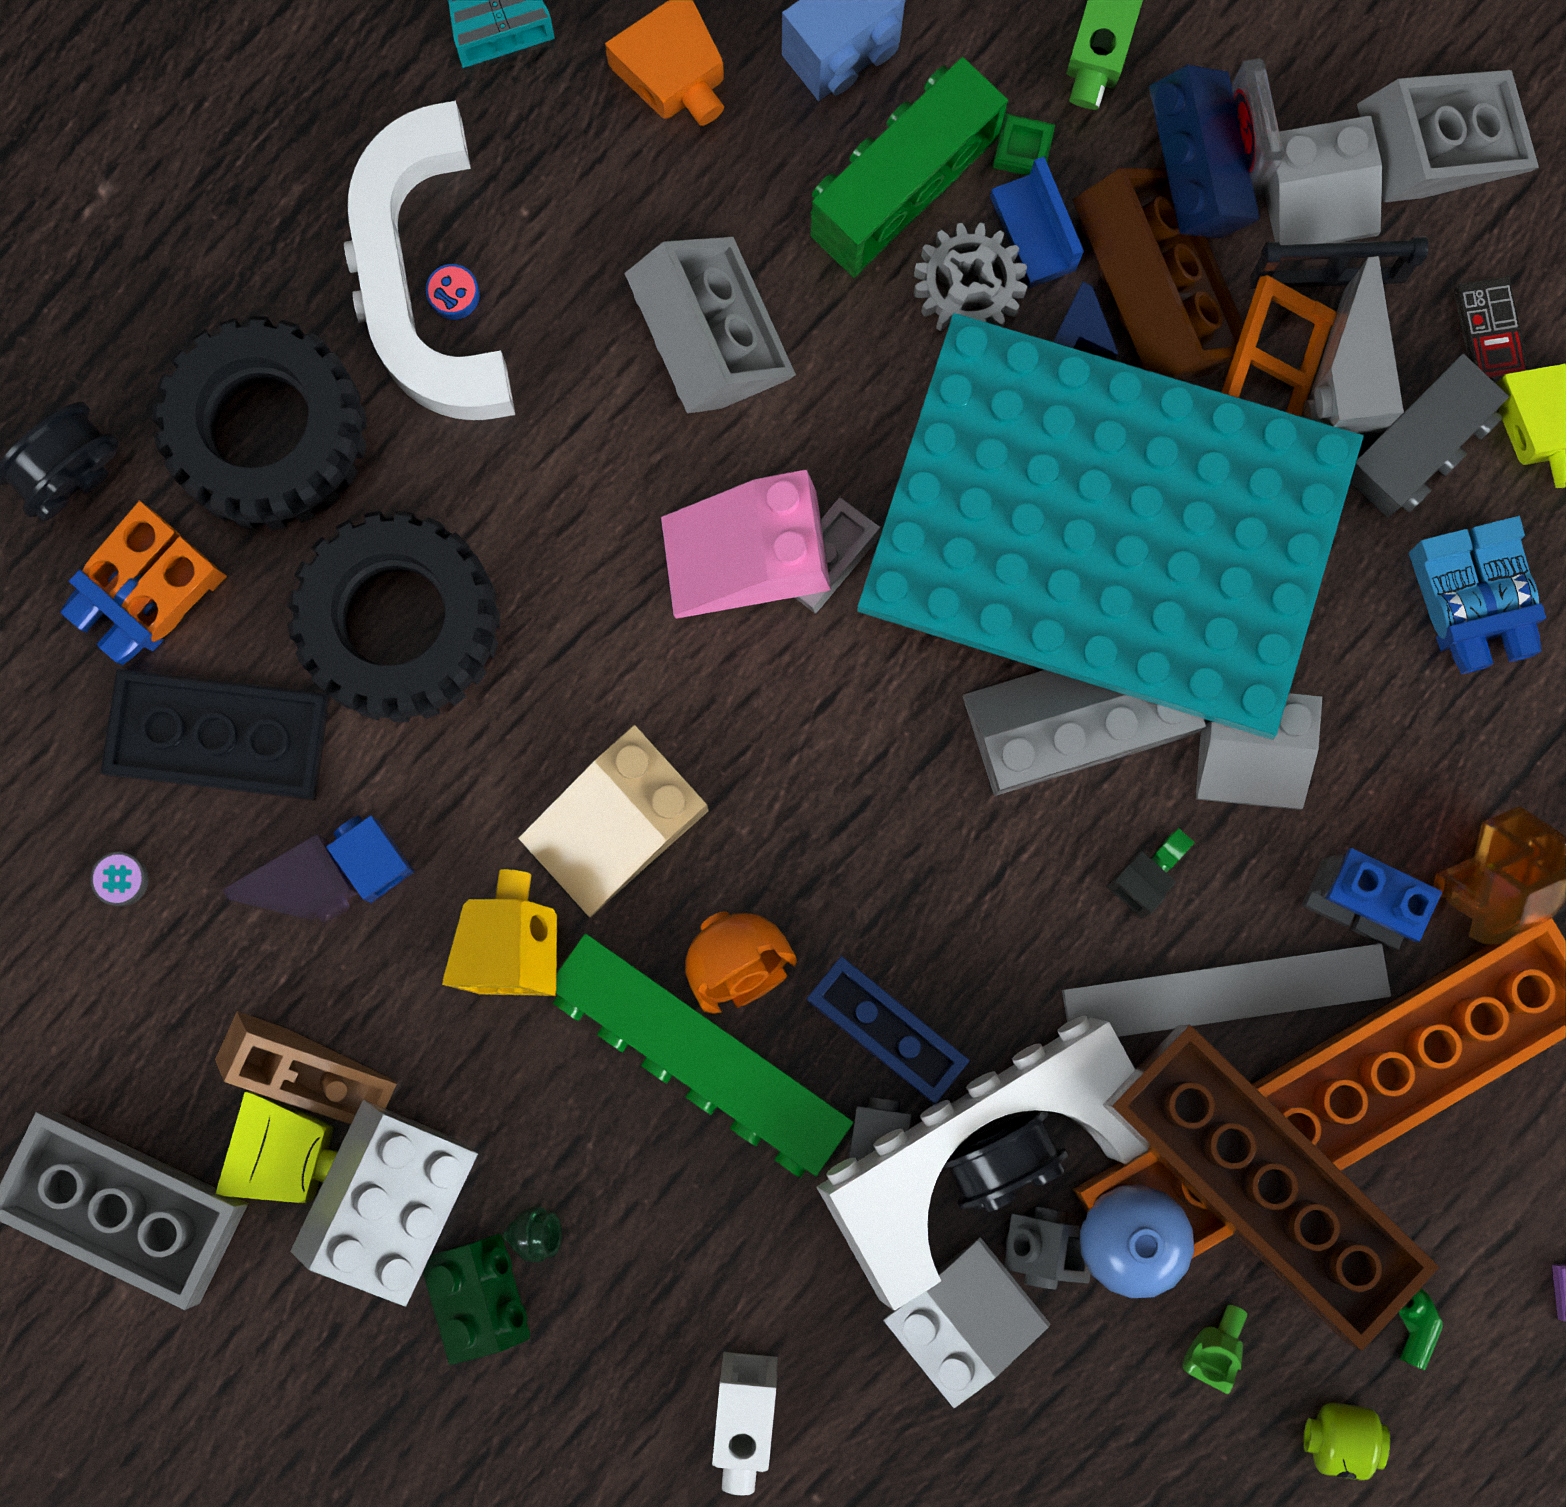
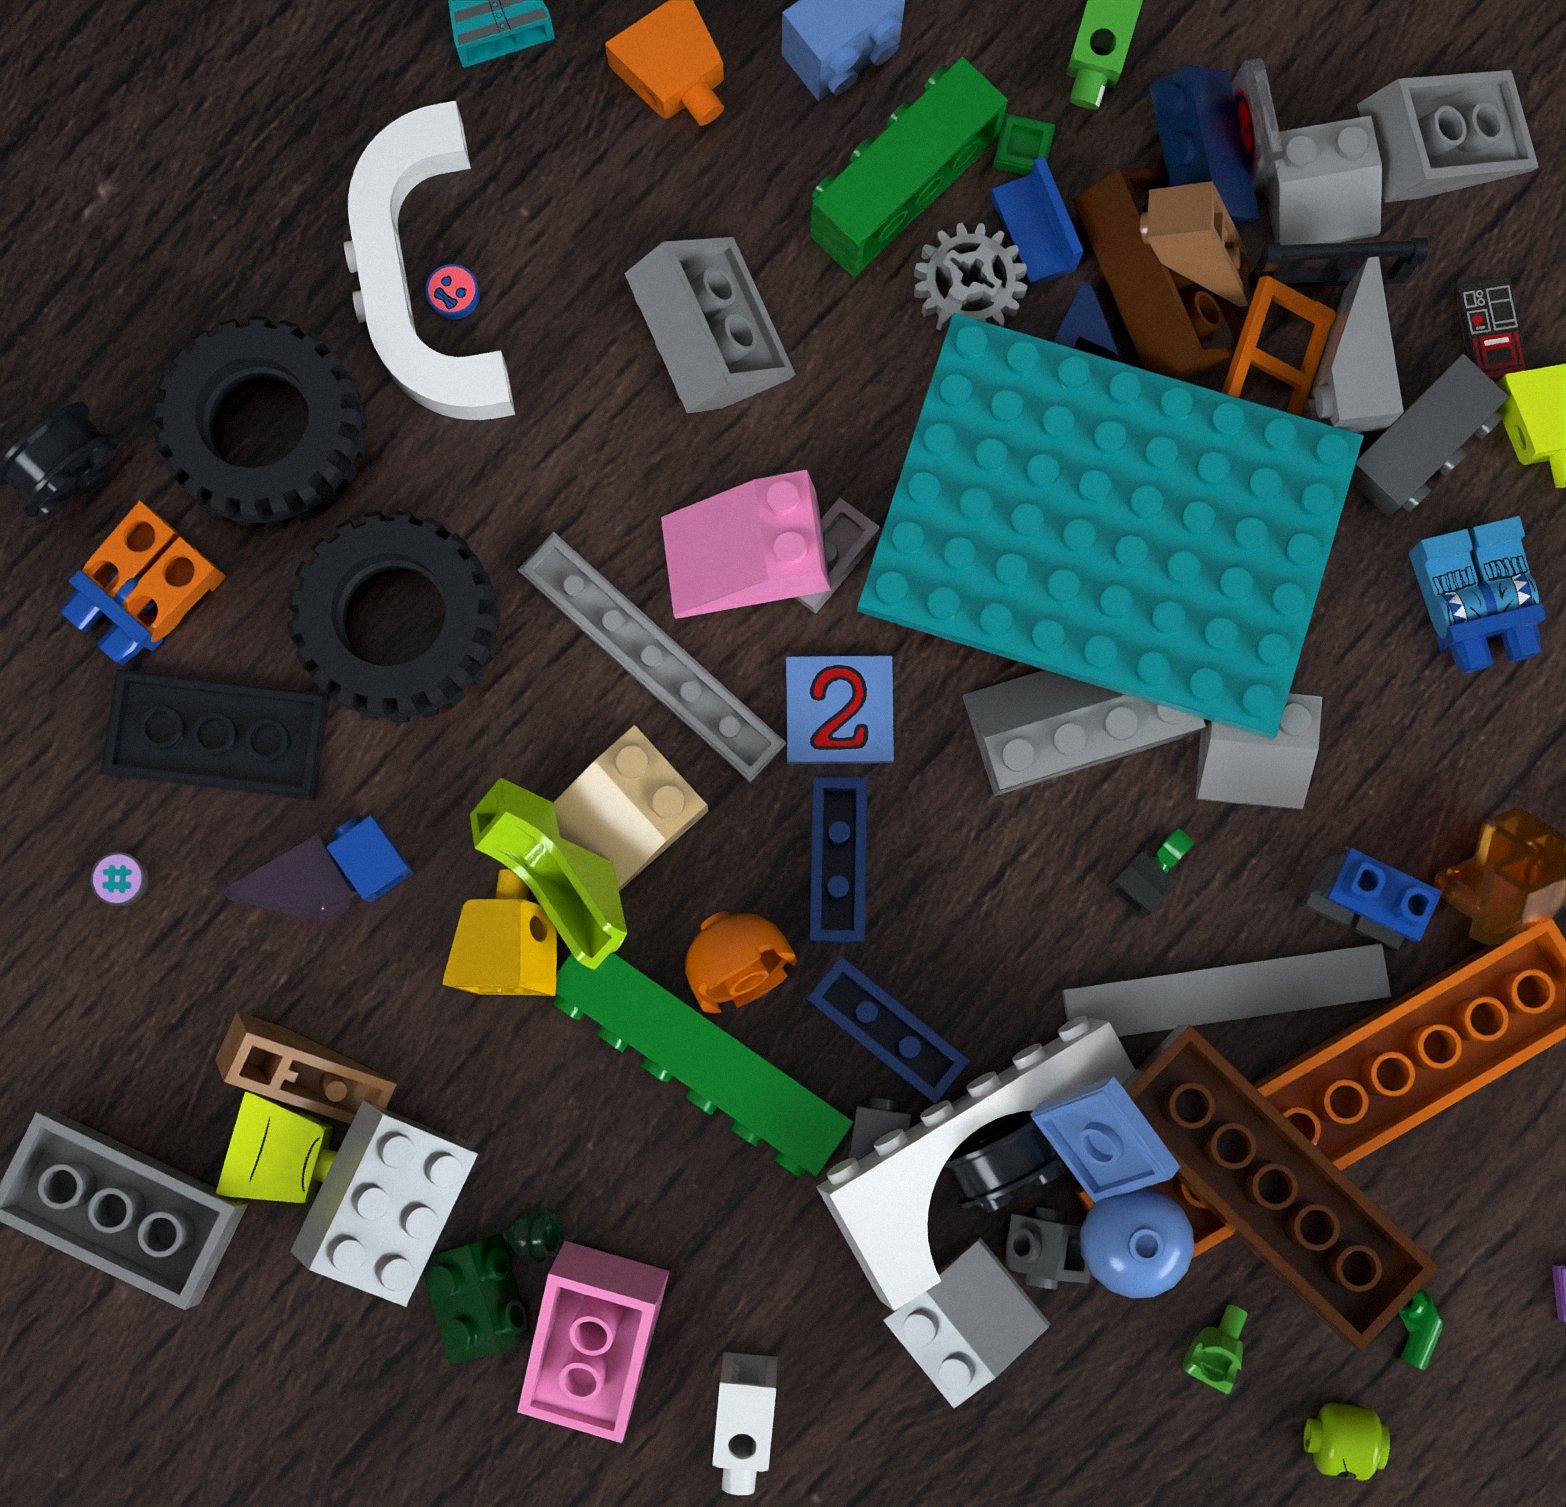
(567, 880): none -> lime arch
(592, 1340): none -> bright pink slope
(652, 657): none -> light grey tile
(838, 860): none -> dark blue brick
(839, 710): none -> medium blue tile
(1105, 1140): none -> medium blue tile
(1198, 239): none -> medium nougat slope

